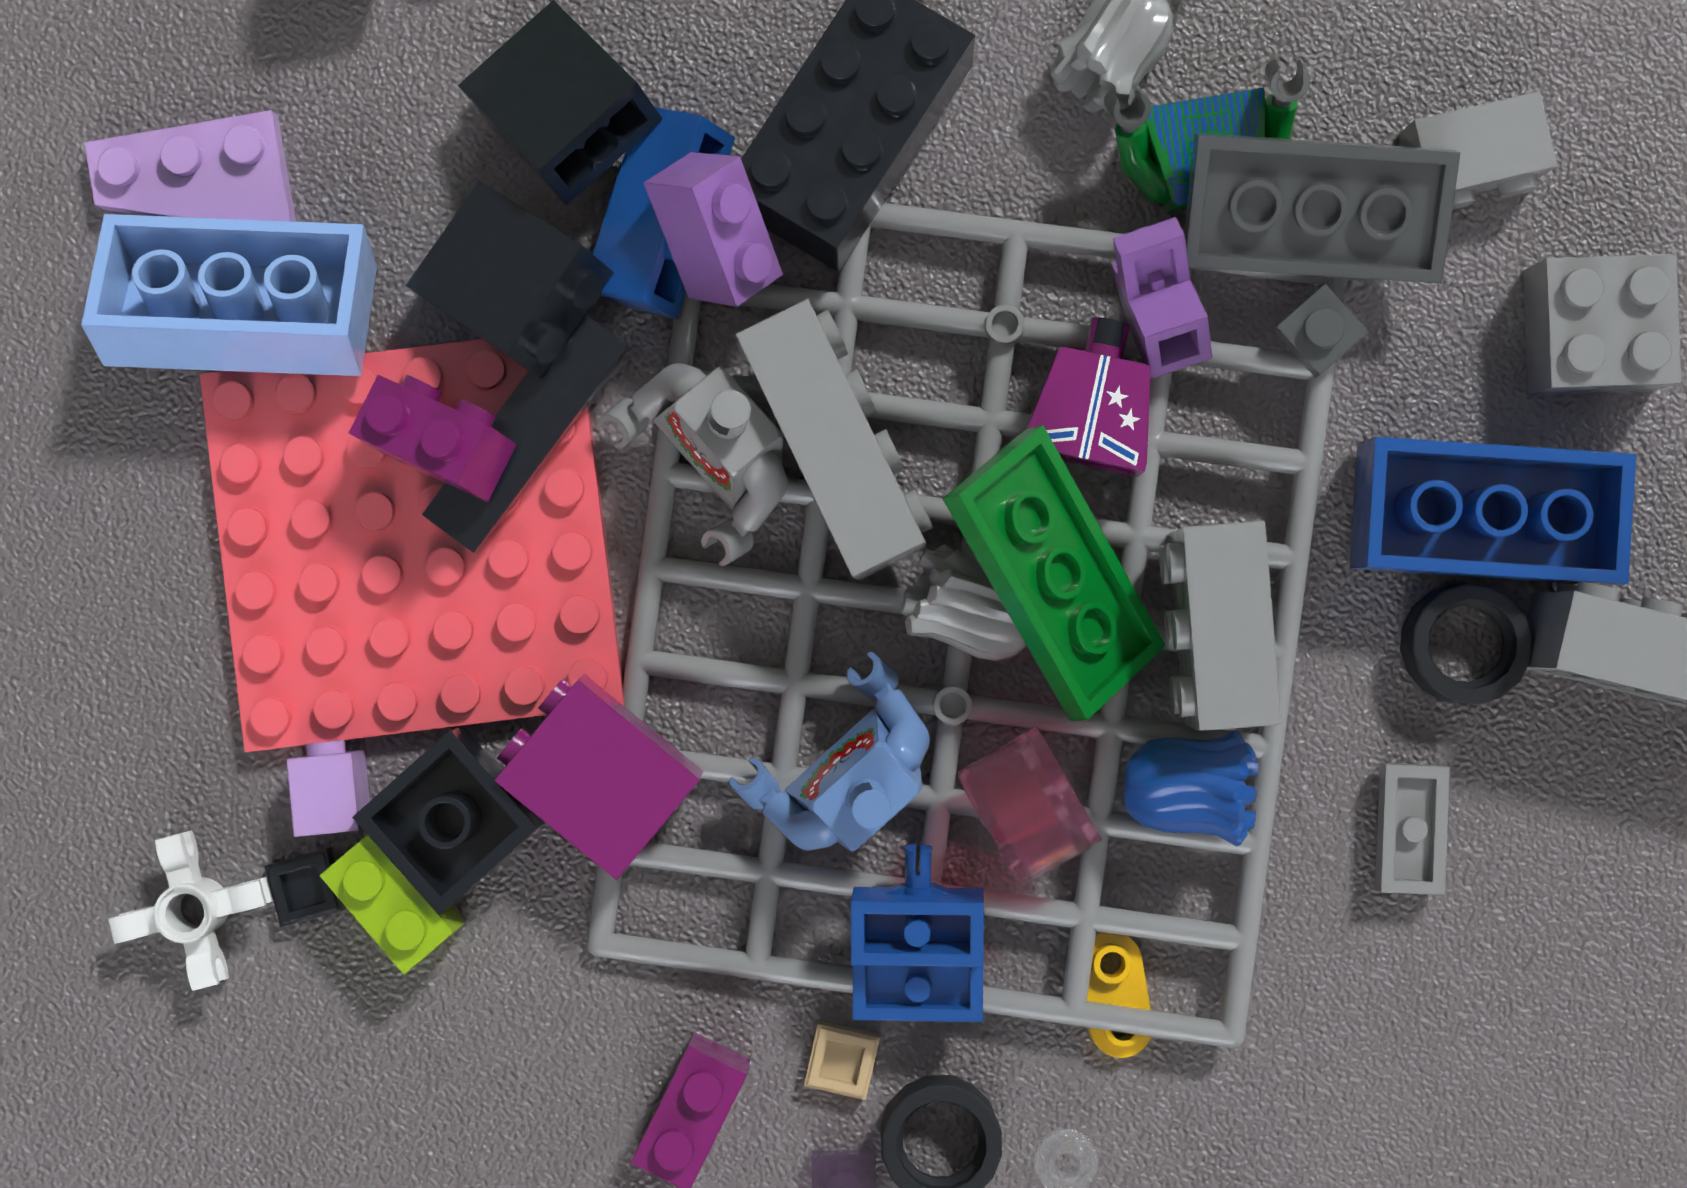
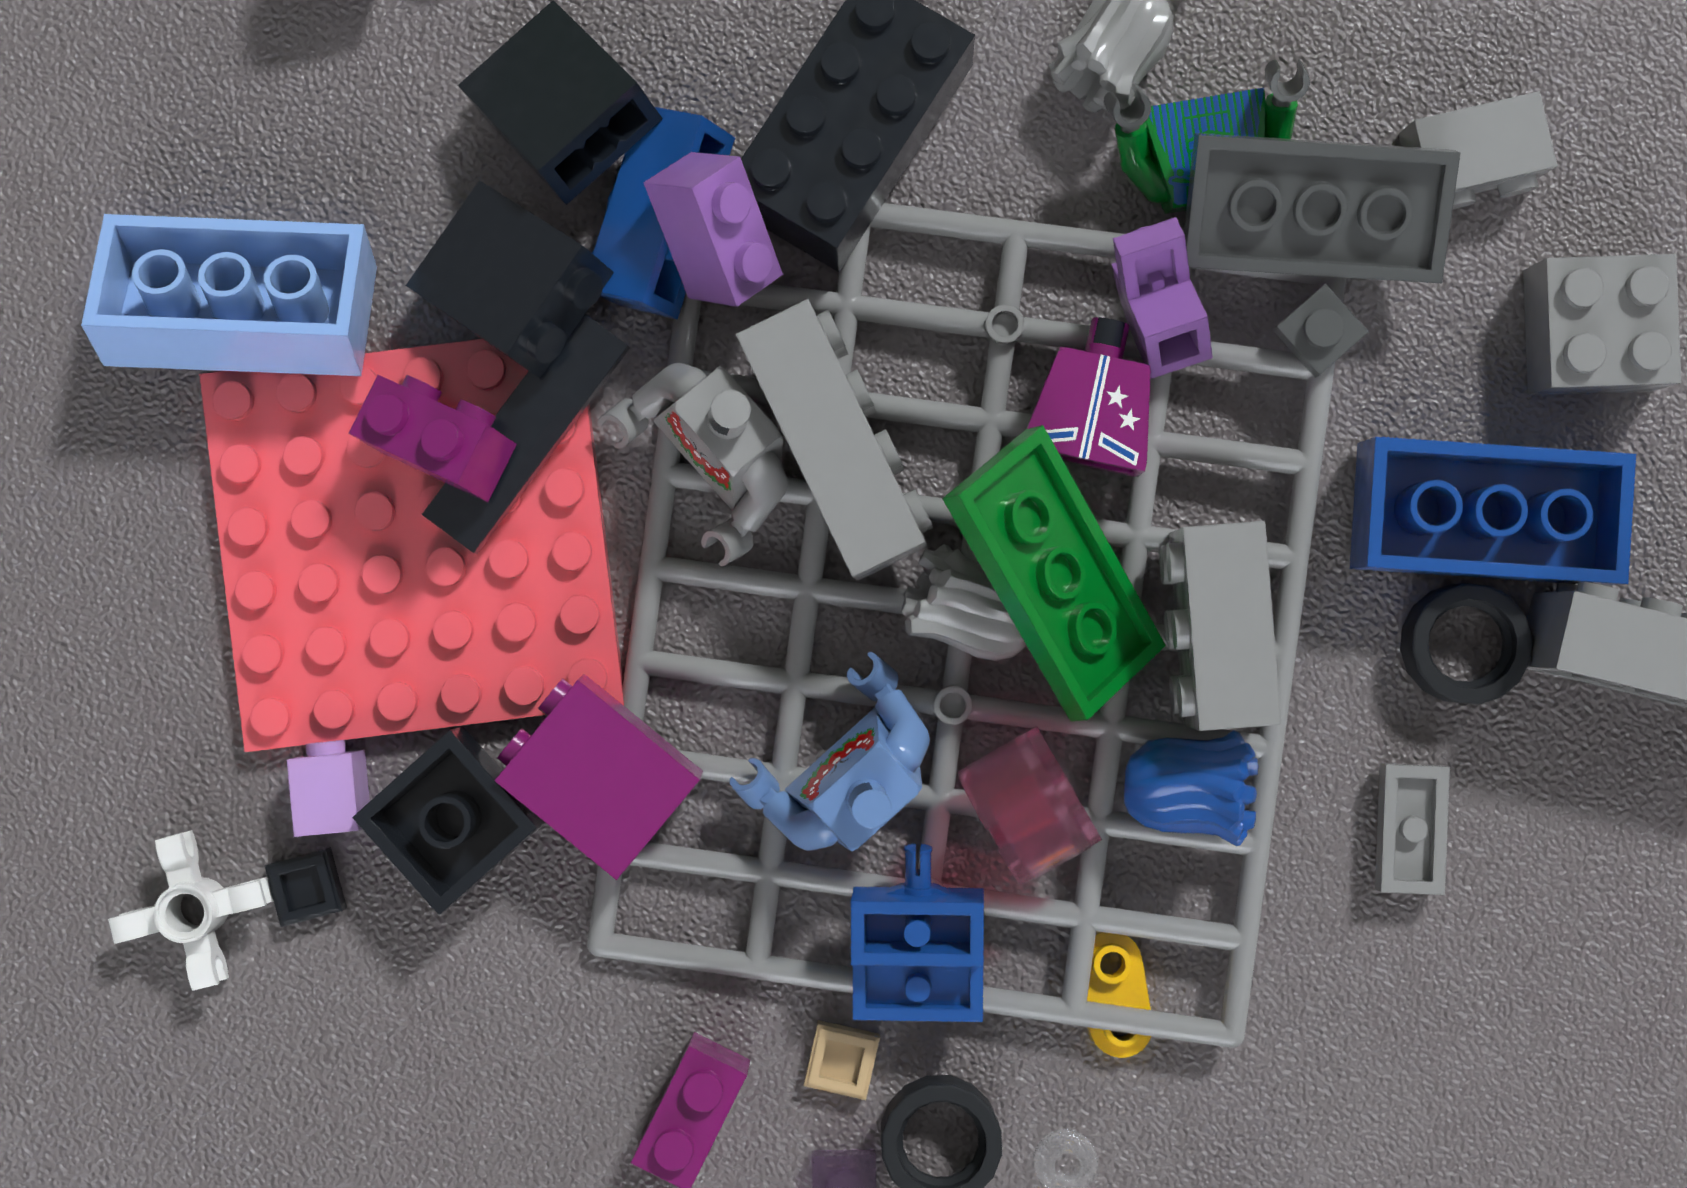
(196, 171): lavender wing -> none
(389, 905): lime brick -> none

